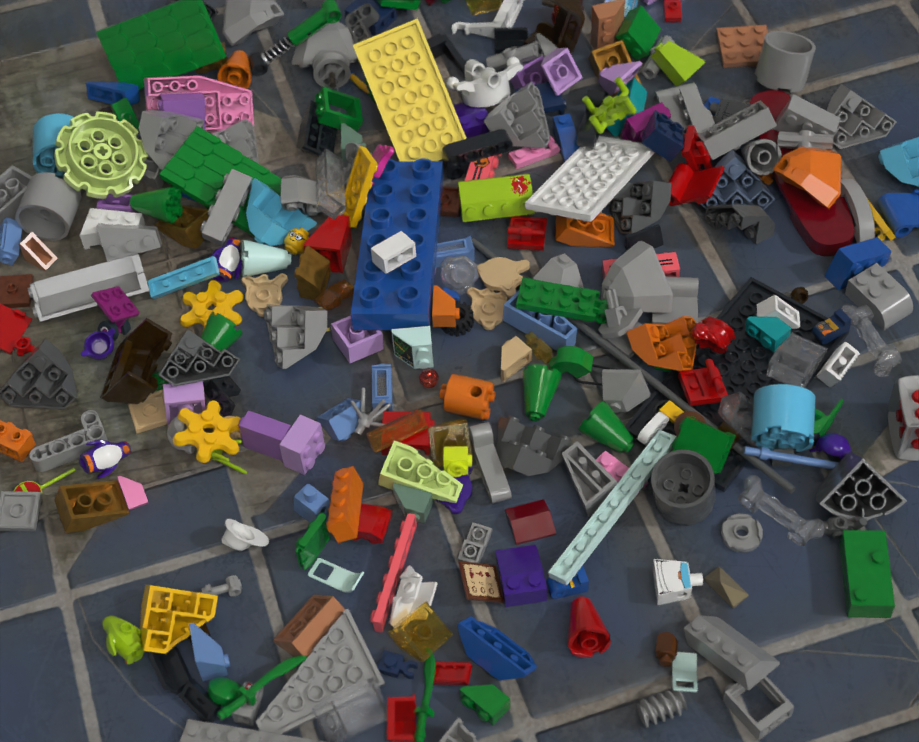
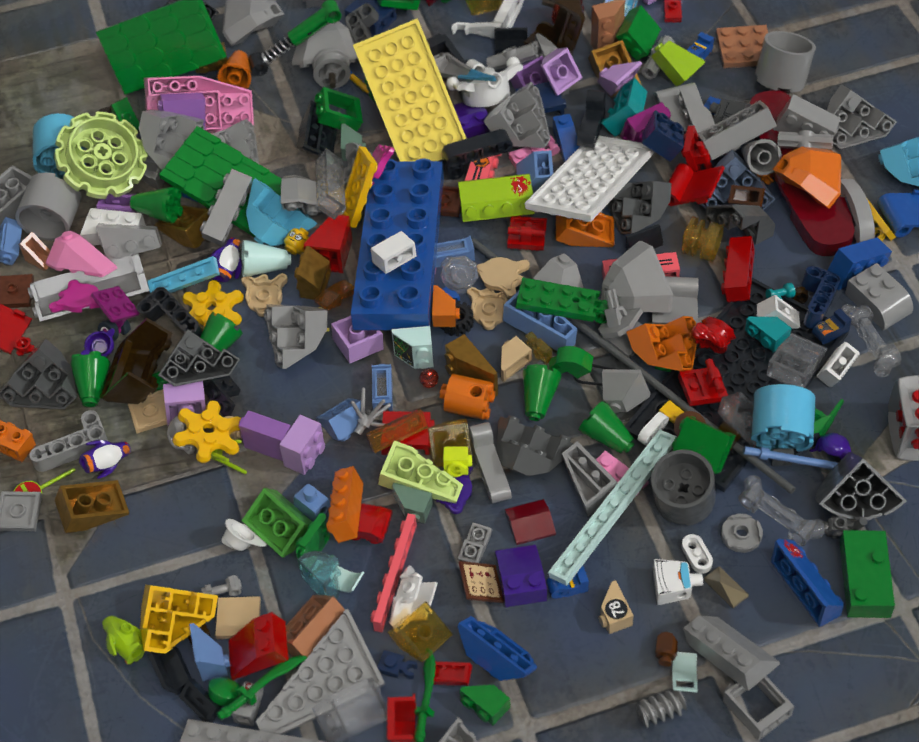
(75, 298): none -> dark pink tile
(77, 254): none -> bright pink wedge
(90, 376): none -> green cone
(112, 92): blue slope -> none
(133, 493): bright pink slope -> none
(162, 302): none -> black beam
(234, 614): none -> tan tile
(258, 645): none -> red slope
(276, 521): none -> bright green slope
(321, 572): none -> clear light blue brick
(452, 67): none -> light grey plate
(466, 360): none -> pearl gold slope
(539, 167): none -> medium blue slope
(586, 629): red cone -> none
(611, 109): lime plate -> none
(615, 610): none -> tan slope
(697, 555): none -> white plate
(699, 238): none -> clear yellow wheel
(702, 46): none -> blue leg
(738, 269): none -> red brick
(746, 195): none -> reddish brown slope
(787, 290): none -> teal piece
(806, 582): none -> blue slope
(824, 286): none -> dark blue beam

